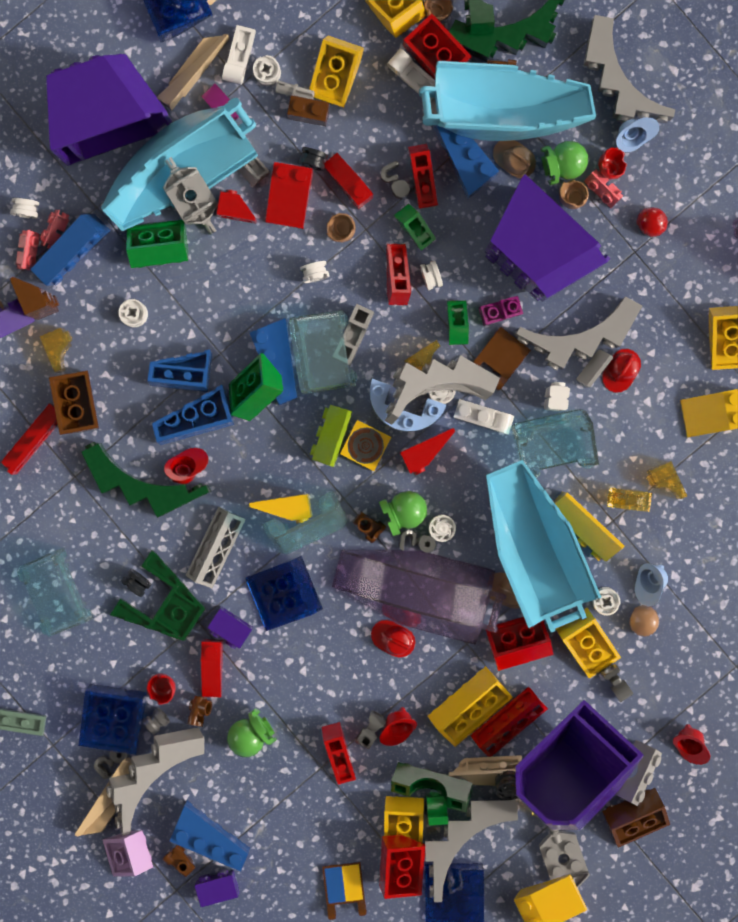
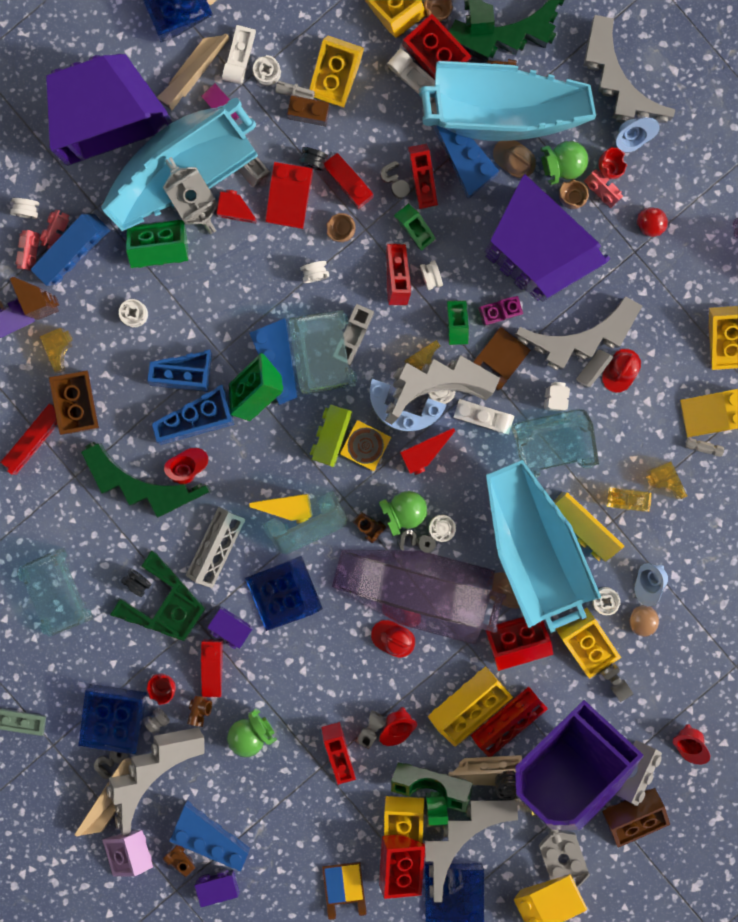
(704, 447): none -> light grey axle

